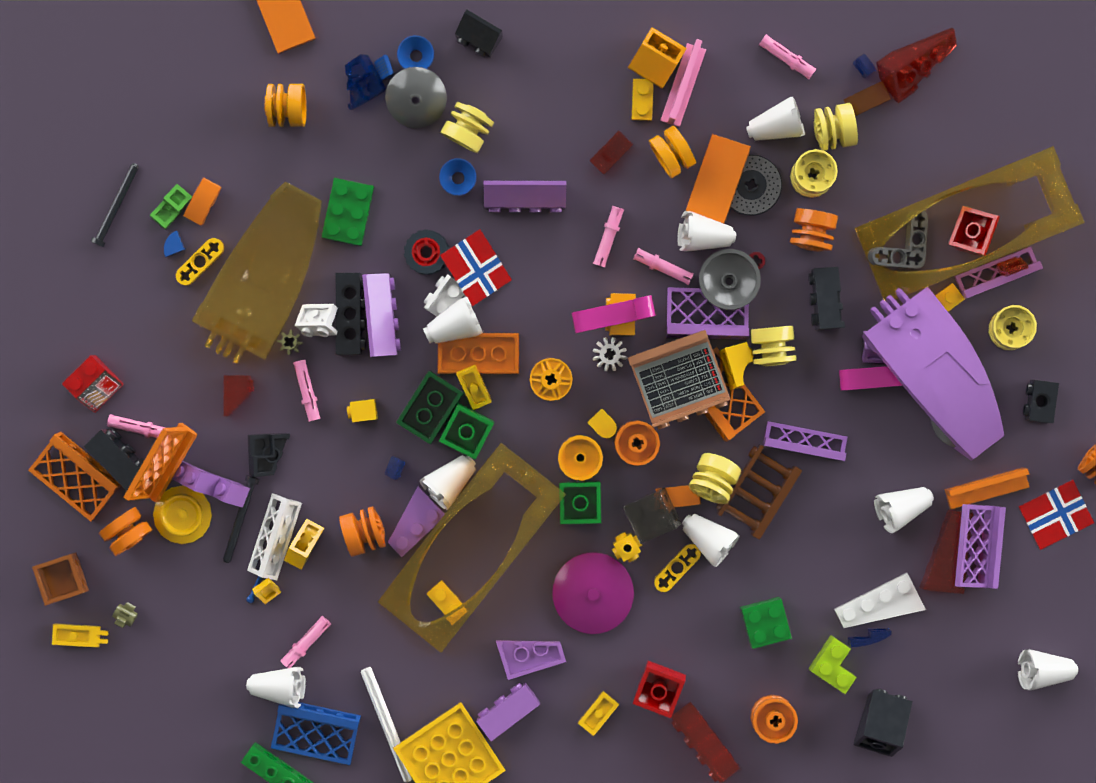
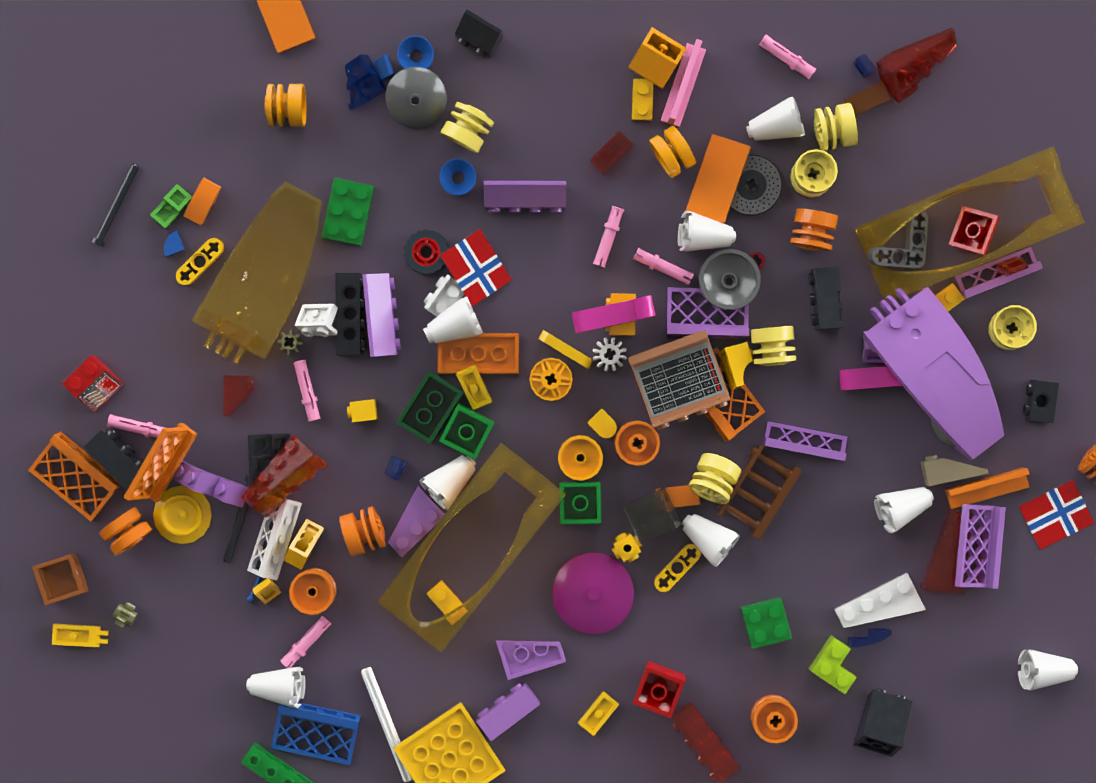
(283, 476): none -> clear red wedge
(321, 582): none -> orange wheel
(565, 349): none -> yellow beam
(943, 470): none -> dark tan slope

